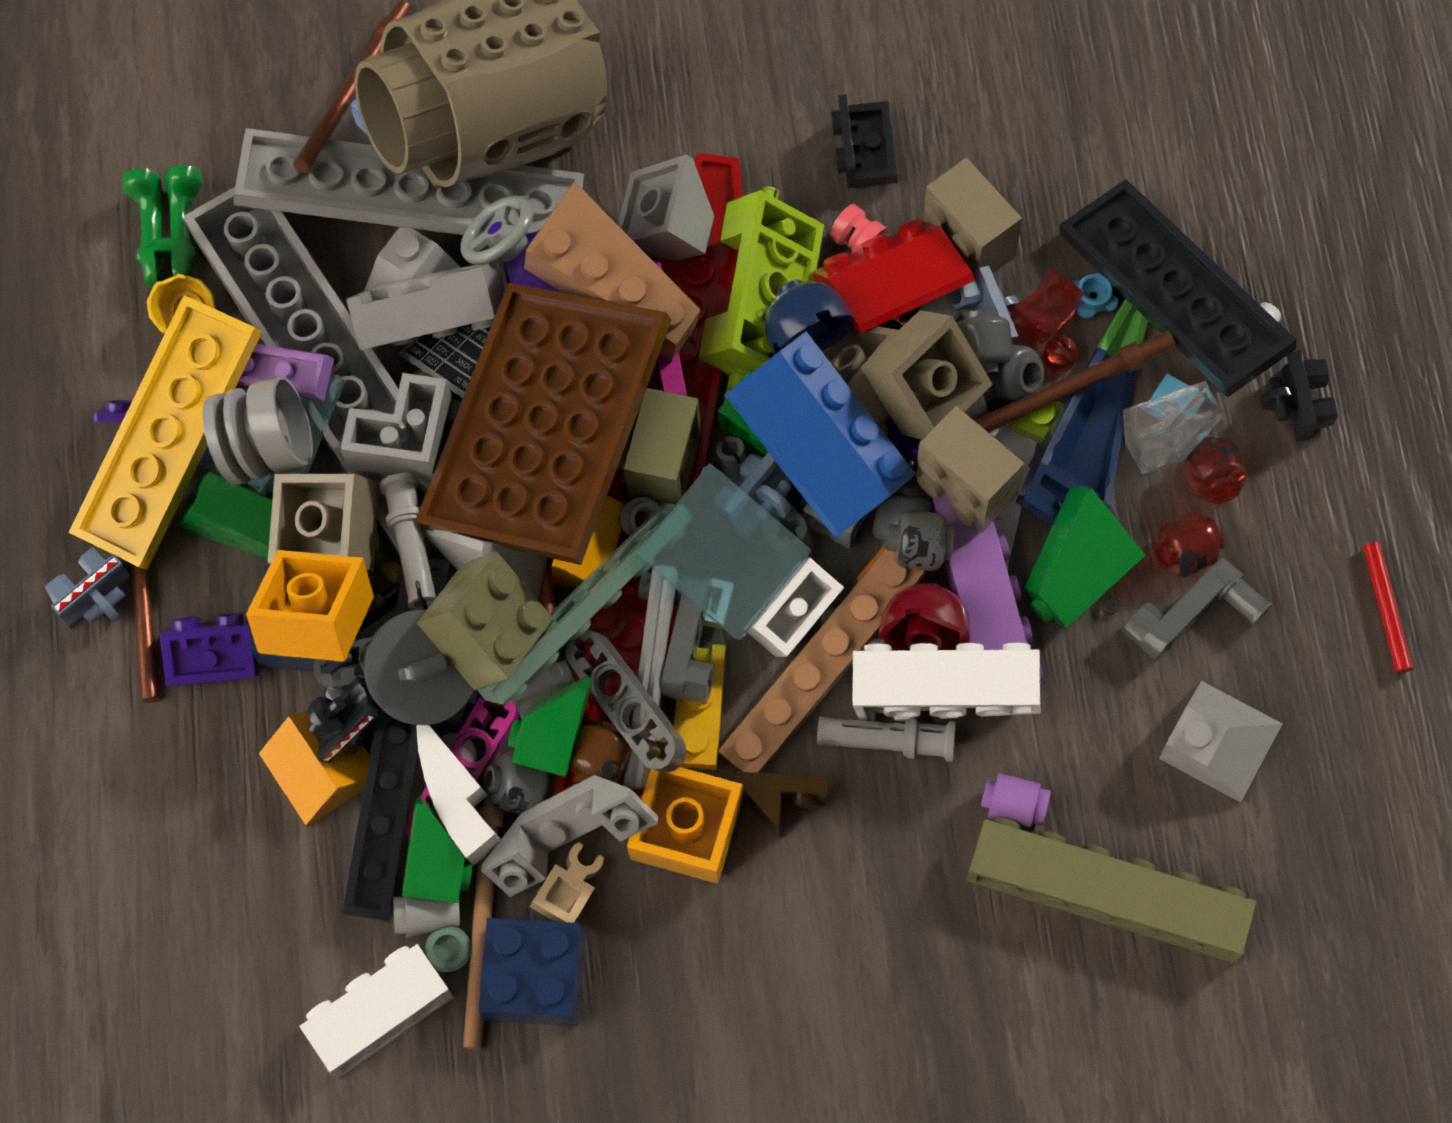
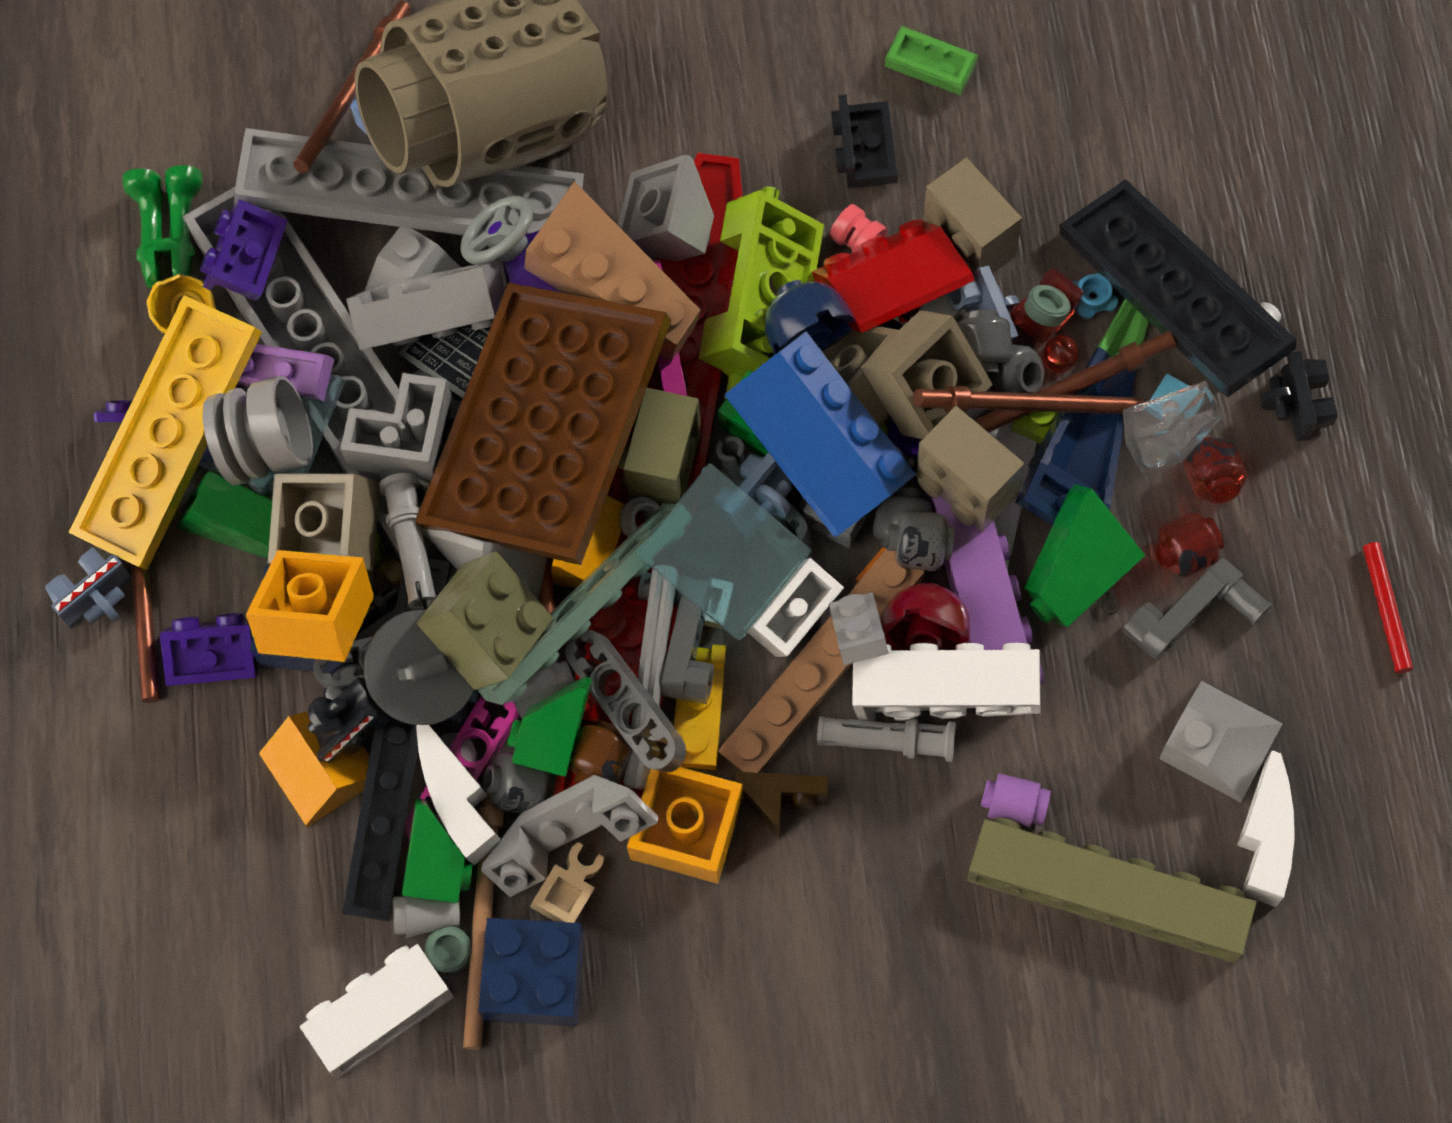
(244, 249): none -> dark purple bracket
(858, 628): none -> light grey plate
(931, 60): none -> bright green plate
(966, 399): none -> copper bar
(1047, 305): none -> sand green tile
(1269, 834): none -> white slope

